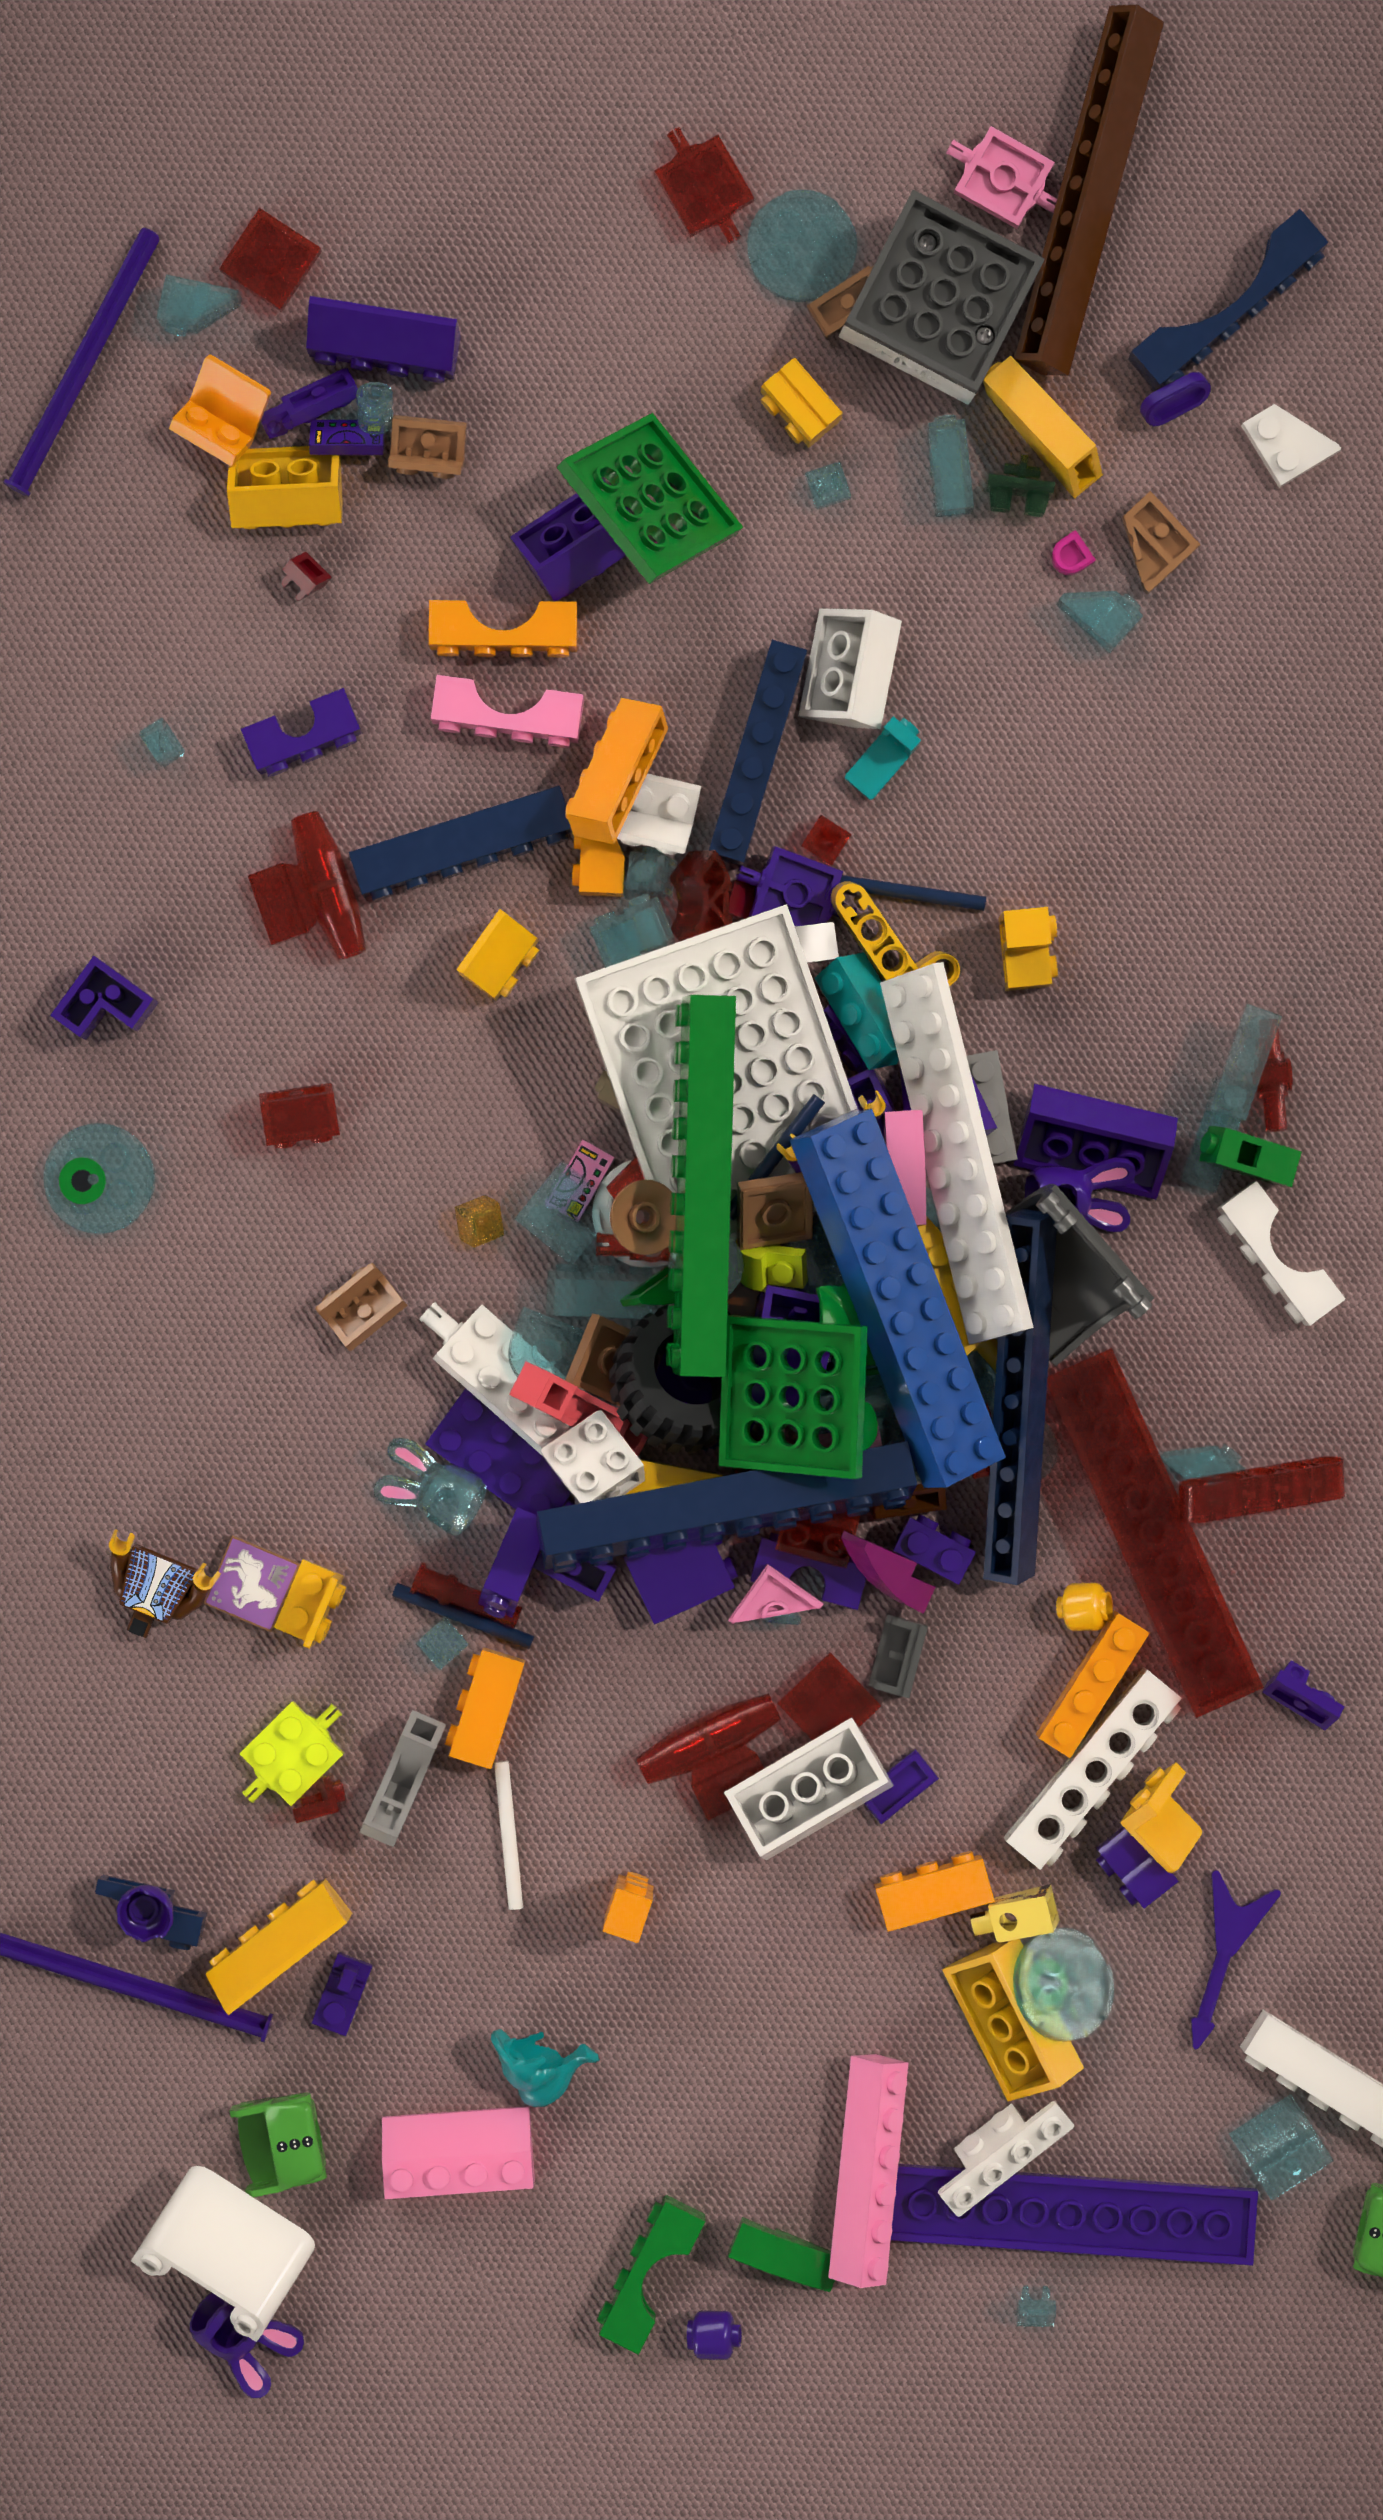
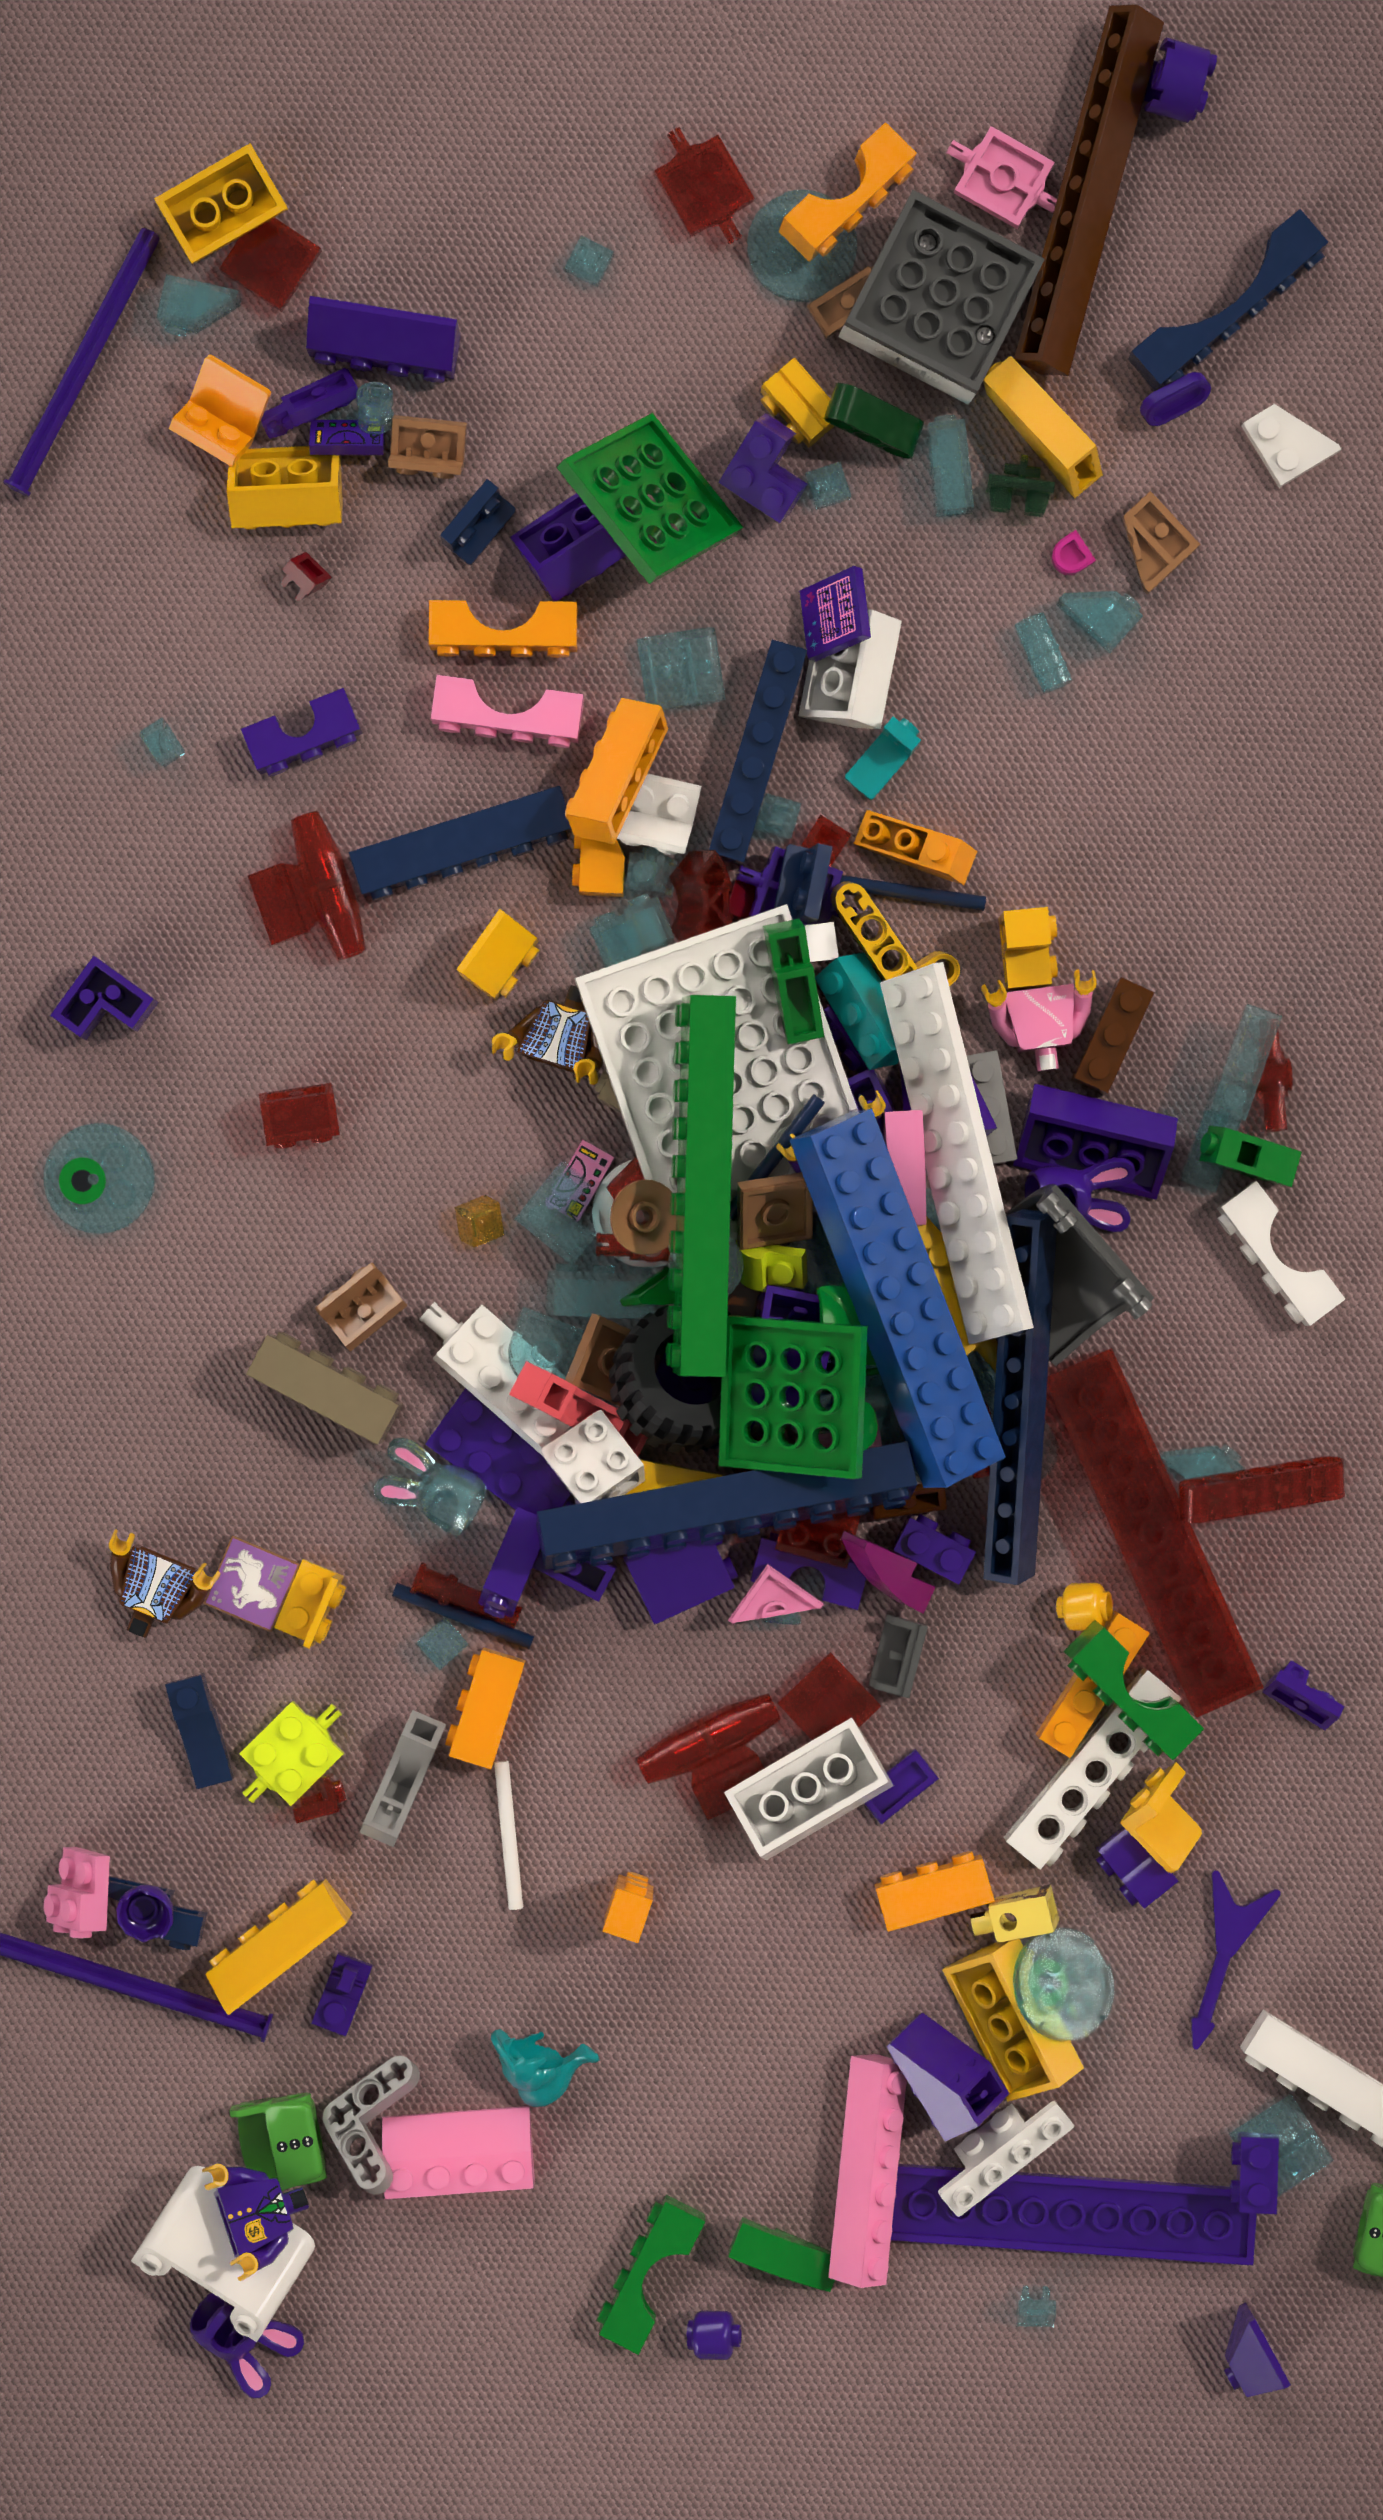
(82, 1897): none -> bright pink plate
(199, 1730): none -> dark blue slope
(220, 204): none -> yellow slope
(254, 2214): none -> dark purple torso
(324, 1388): none -> dark tan brick
(355, 2123): none -> light grey beam
(477, 523): none -> dark blue bracket
(555, 1037): none -> torso
(589, 261): none -> clear light blue tile
(681, 668): none -> clear light blue slope
(756, 472): none -> dark purple brick
(778, 816): none -> clear light blue tile
(794, 980): none -> green slope
(803, 881): none -> dark blue bracket
(818, 221): none -> light orange arch
(835, 613): none -> dark purple tile
(874, 420): none -> dark green beam
(916, 846): none -> light orange slope
(946, 2076): none -> dark purple slope
(1041, 1017): none -> bright pink torso
(1043, 653): none -> clear light blue axle
(1103, 1659): none -> green arch
(1112, 1036): none -> reddish brown brick
(1179, 80): none -> dark purple brick
(1251, 2358): none -> dark purple slope
(1256, 2173): none -> dark purple brick

